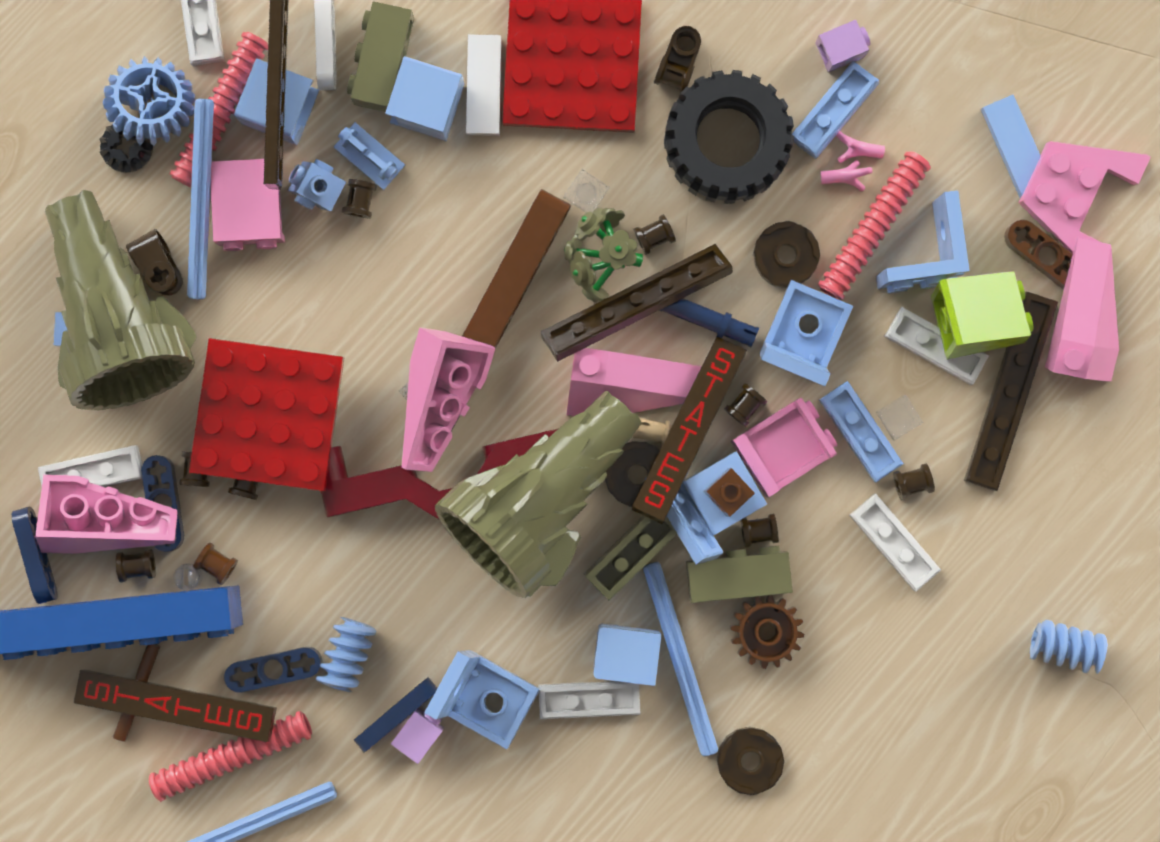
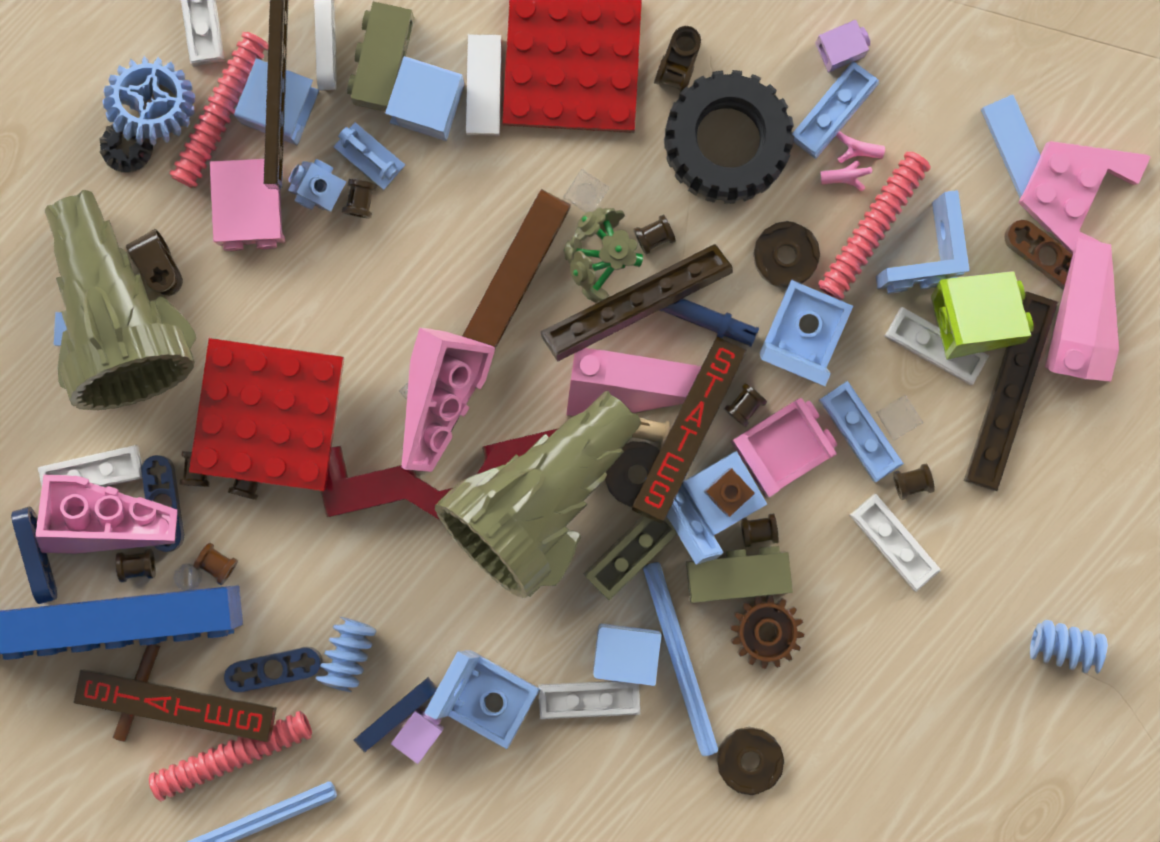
(200, 198): light blue axle -> none

